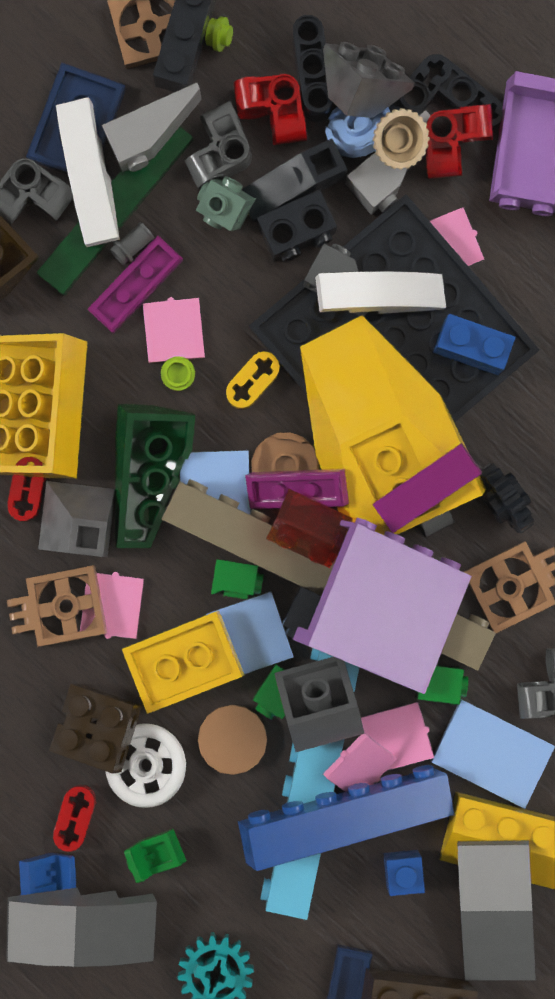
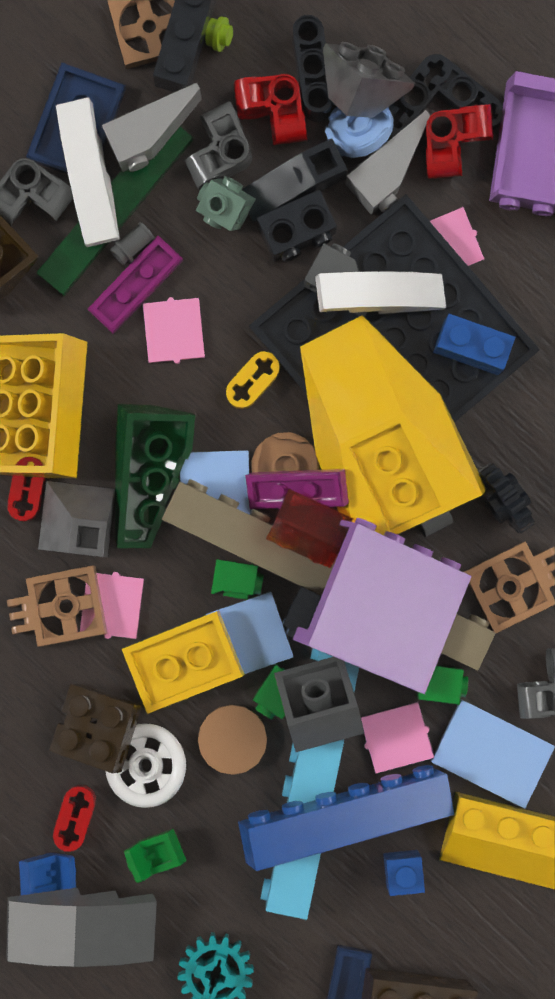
(178, 373): lime plate -> none
(360, 763): bright pink piece -> none
(401, 138): tan hat -> none
(427, 488): magenta tile -> none
(496, 910): slope -> none

